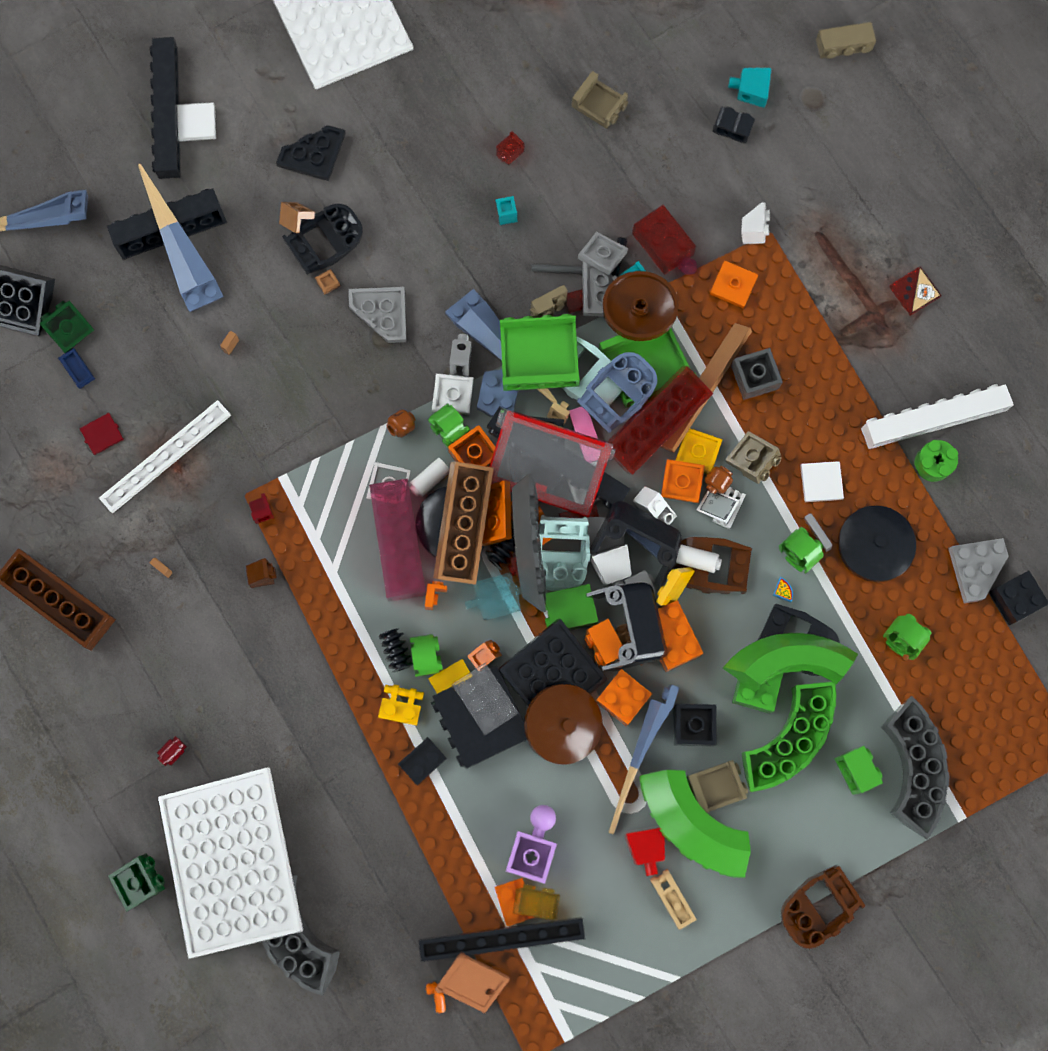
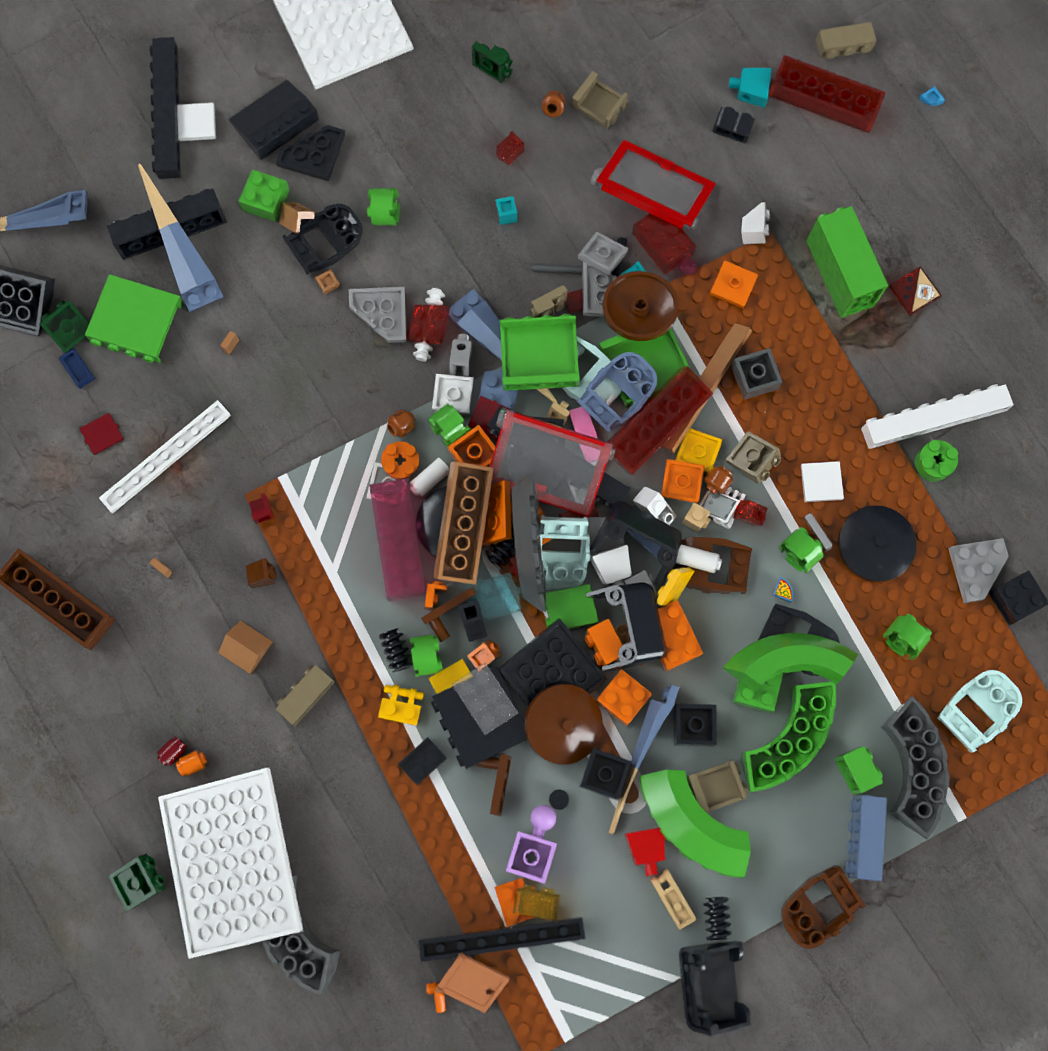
(132, 318): none -> bright green panel
(191, 763): none -> orange brick
(244, 646): none -> medium nougat slope
(264, 195): none -> bright green brick
(274, 119): none -> black slope
(304, 695): none -> dark tan brick
(384, 206): none -> bright green brick
(393, 452): none -> orange plate
(428, 324): none -> clear red plate
(433, 617): none -> reddish brown piece
(472, 620): none -> black brick
(483, 414): none -> dark red piece
(492, 62): none -> dark green plate
(503, 766): none -> reddish brown piece
(553, 104): none -> dark orange head
(559, 799): none -> black tile
(605, 774): none -> black brick
(654, 185): none -> door
(696, 518): none -> tan brick
(711, 988): none -> black windscreen
(717, 918): none -> black piece
(750, 512): none -> clear red brick
(826, 94): none -> clear red brick
(846, 261): none -> bright green container
(866, 837): none -> sand blue brick
(932, 97): none -> dark azure tile
(996, 698): none -> light aqua slope

